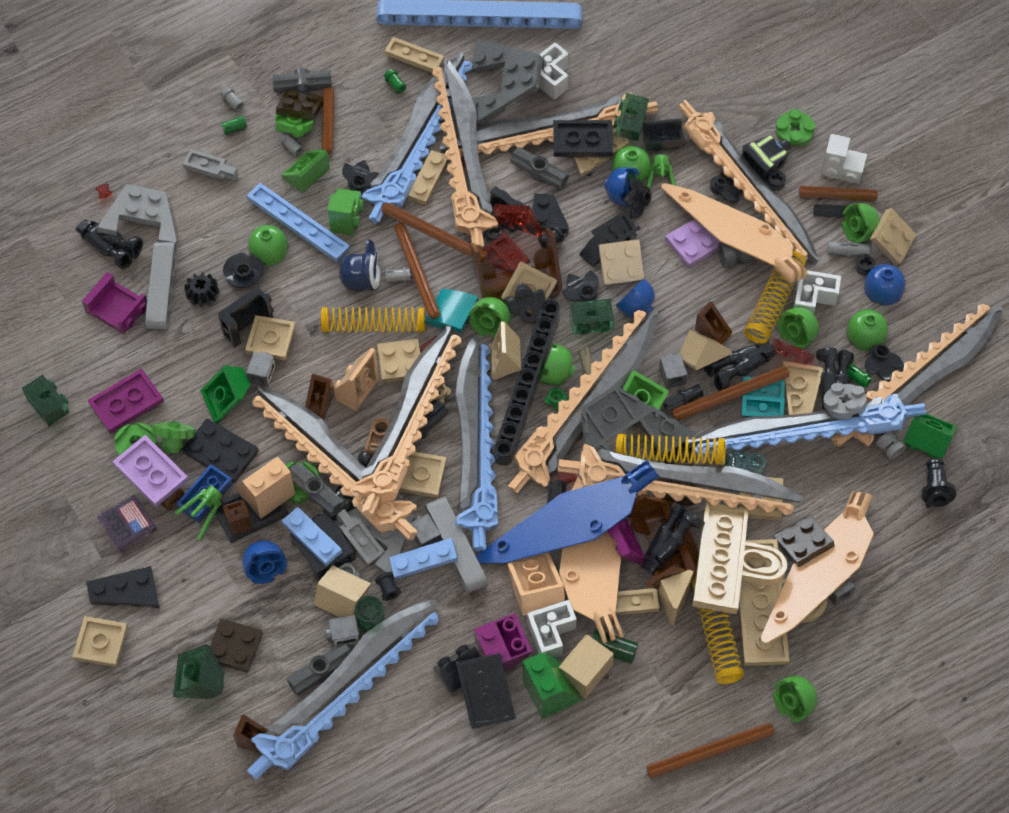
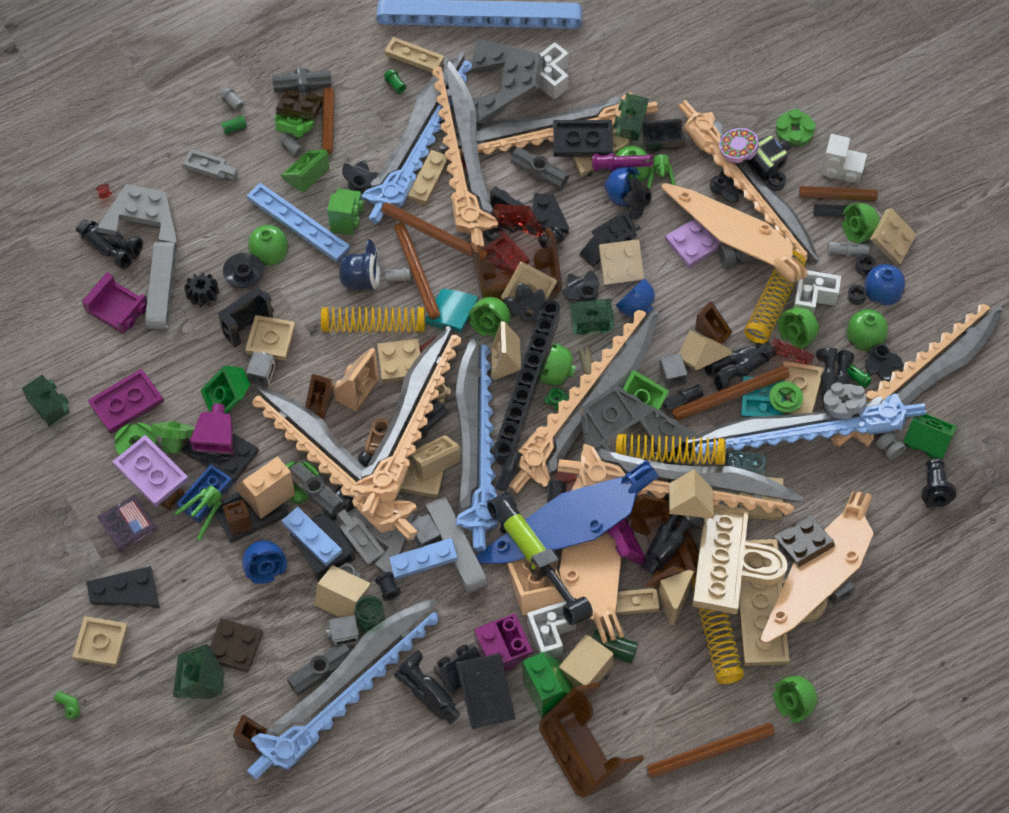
(71, 704): none -> bright green arm
(213, 432): none -> magenta torso
(426, 688): none -> black piece
(436, 456): none -> tan slope
(508, 470): none -> black axle
(542, 560): none -> black piece
(576, 747): none -> reddish brown windscreen
(613, 161): none -> magenta pin
(691, 496): none -> tan slope
(739, 145): none -> tile
(785, 389): none -> bright green gear
(856, 300): none -> black bush

